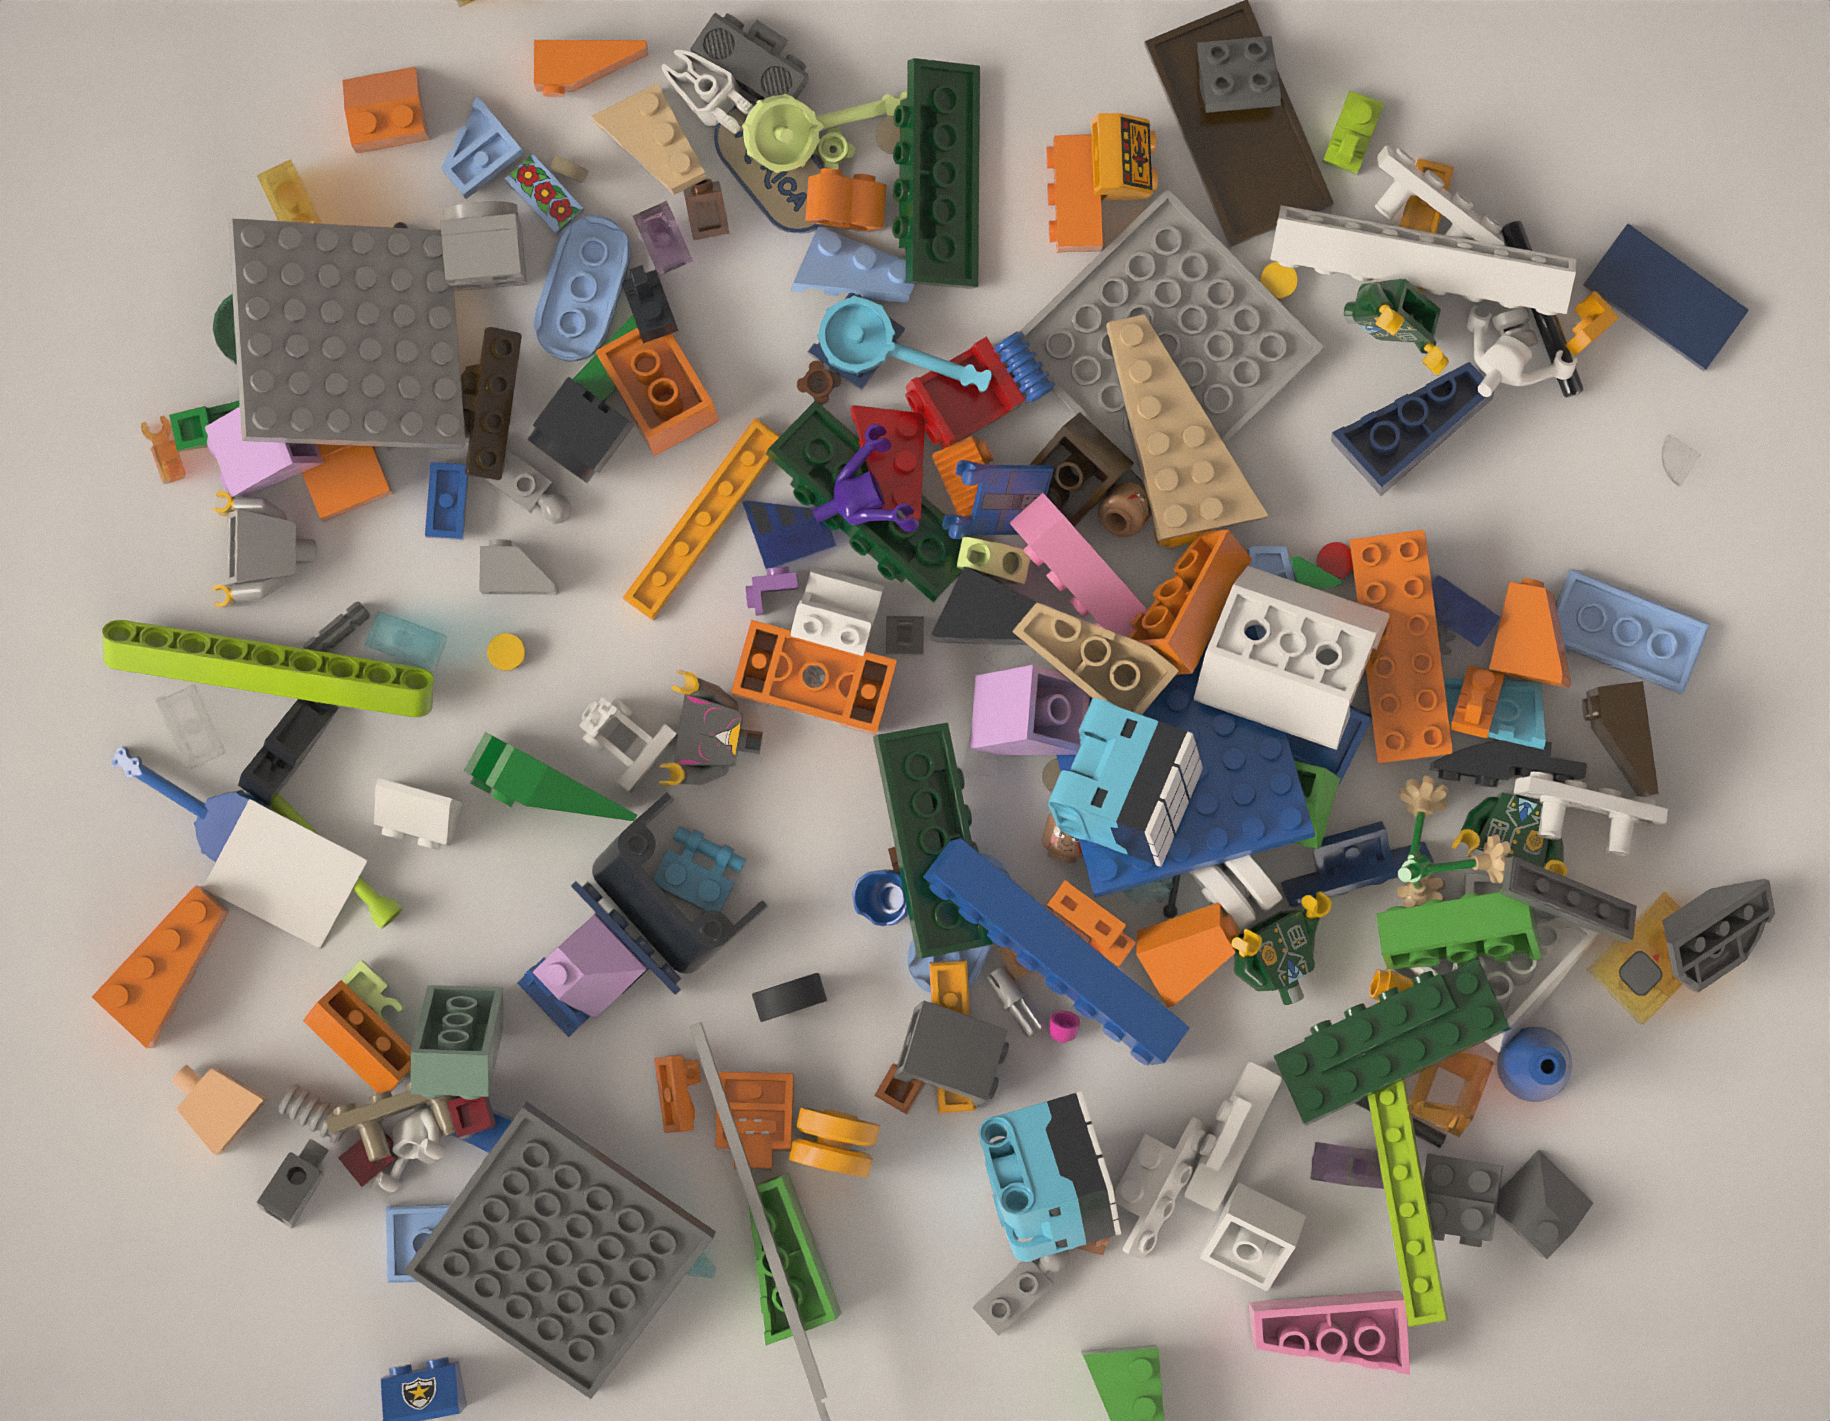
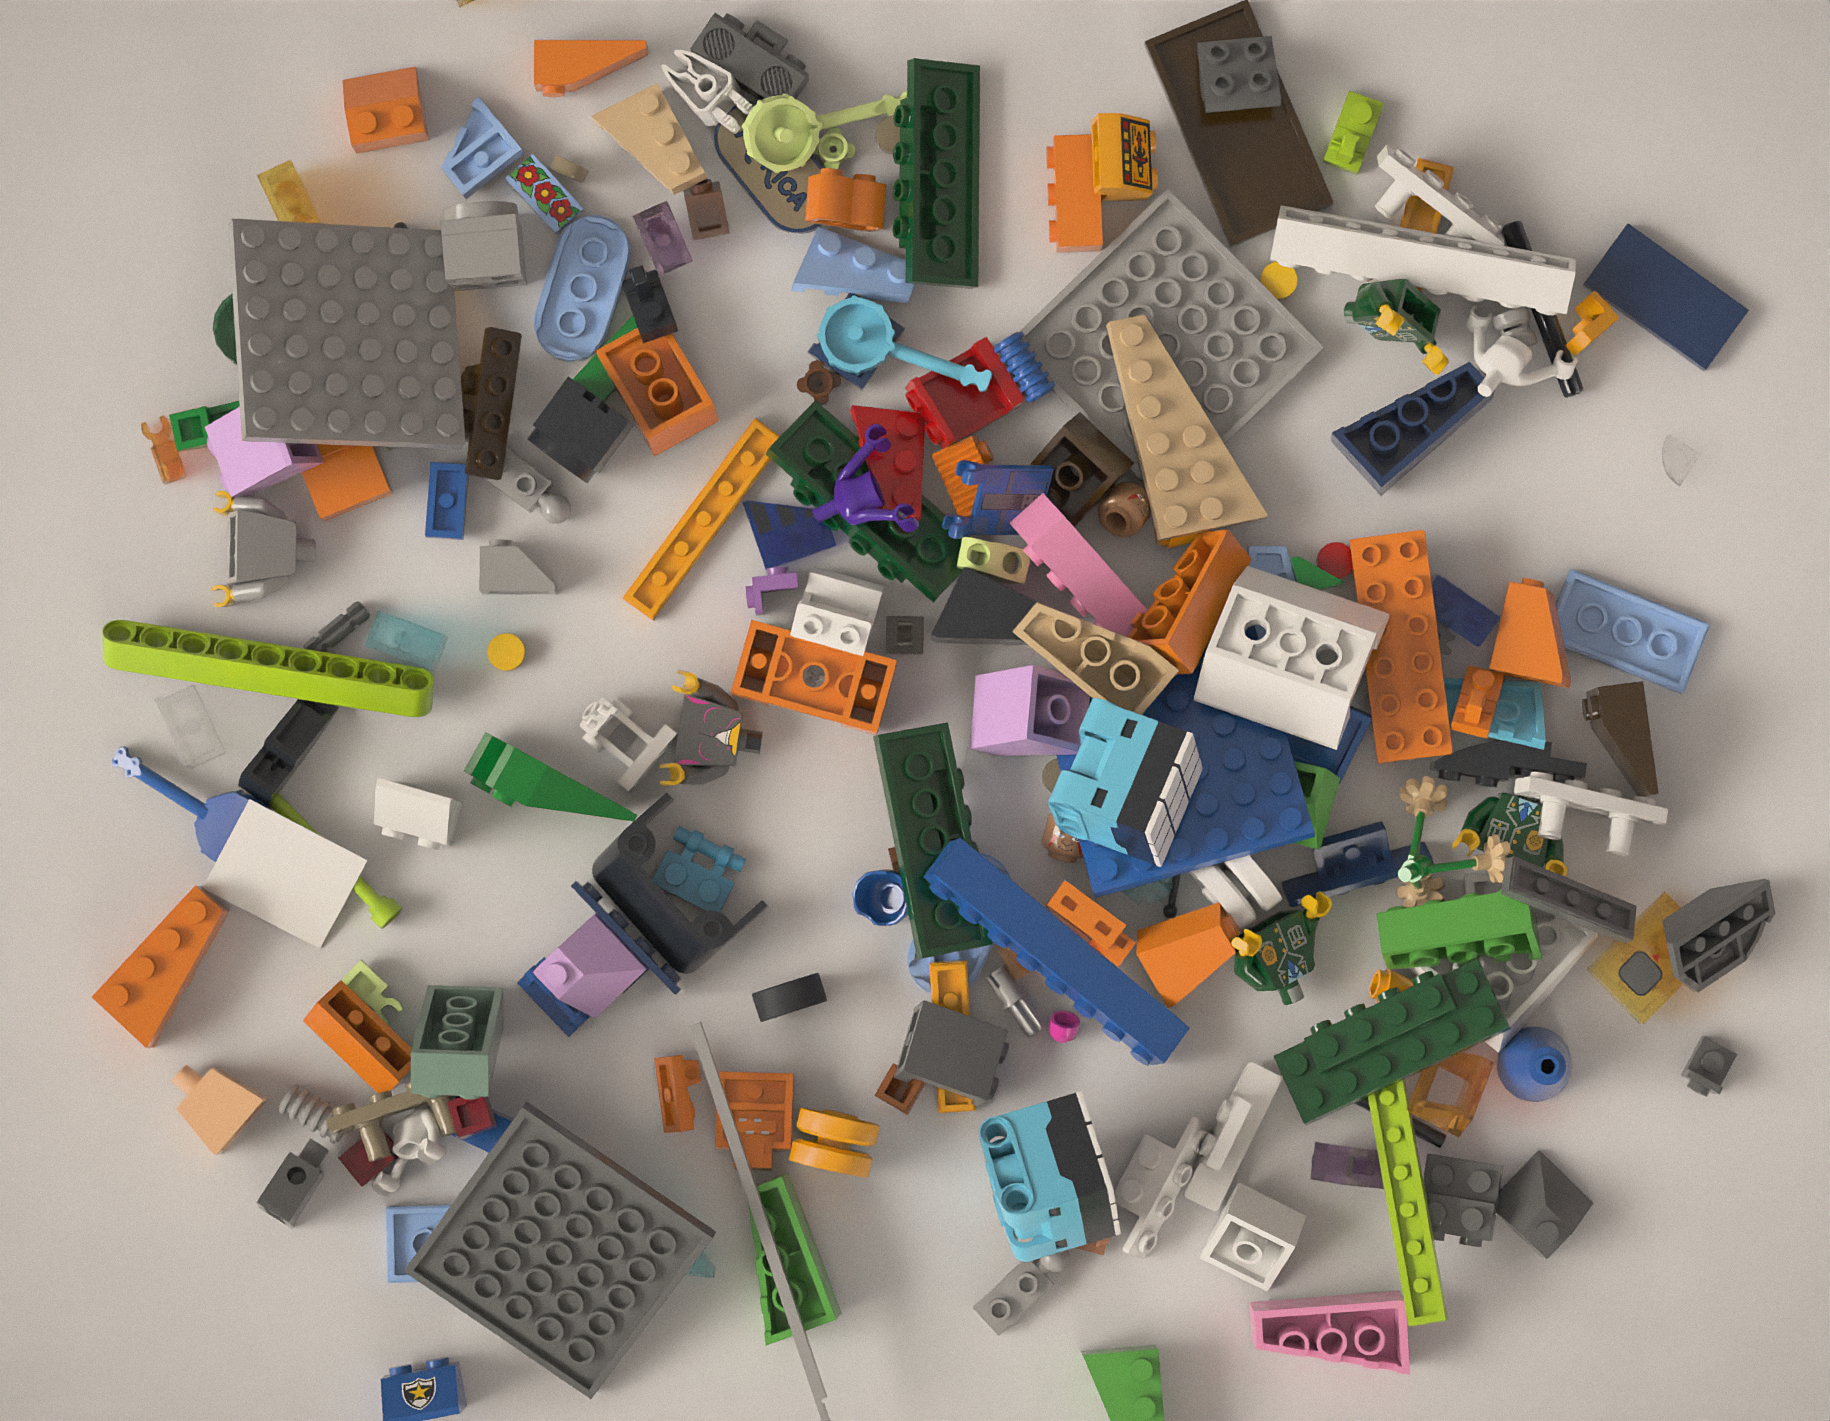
(1708, 1067): none -> dark grey bracket

